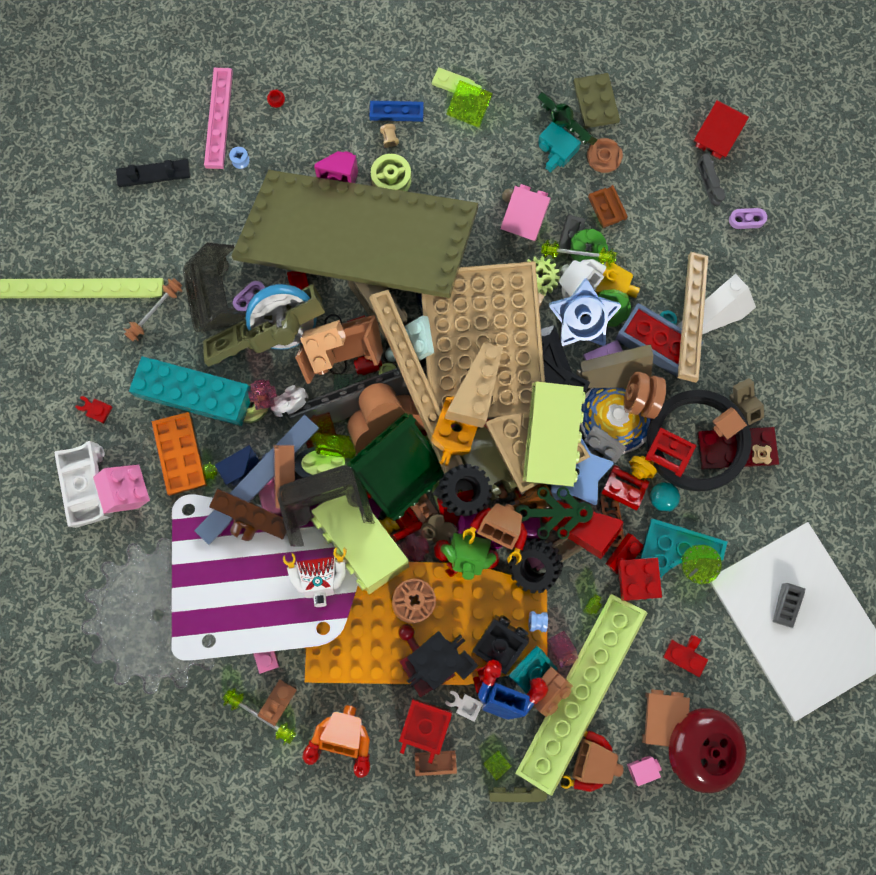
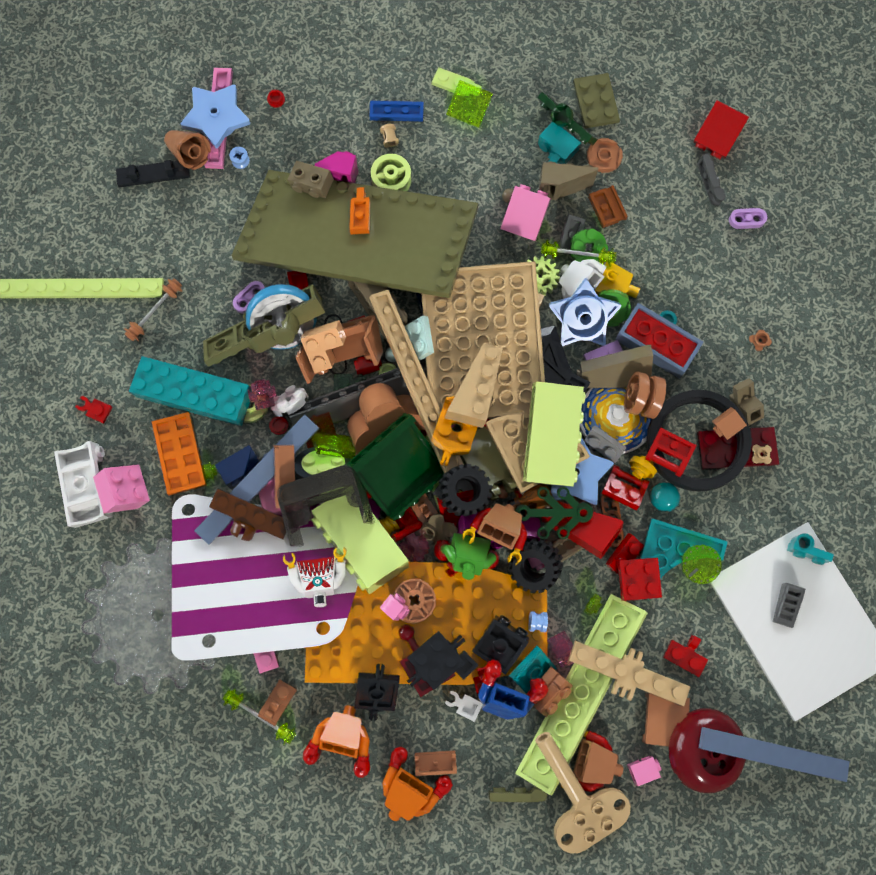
(188, 148): none -> nougat cone
(206, 289): clear smoke windscreen -> none
(215, 114): none -> light blue plate
(278, 425): none -> red plate
(310, 179): none -> dark tan brick
(360, 213): none -> orange hinge
(376, 692): none -> black plate
(395, 607): none -> bright pink plate
(408, 795): none -> orange torso
(425, 727): red container -> none
(497, 765): clear neon green plate -> none
(565, 179): none -> dark tan slope
(591, 815): none -> tan piece
(629, 673): none -> tan hinge
(693, 317): tan tile -> none
(727, 304): white wedge -> none
(761, 334): none -> nougat plate
(773, 754): none -> sand blue tile
(817, 555): none -> teal plate

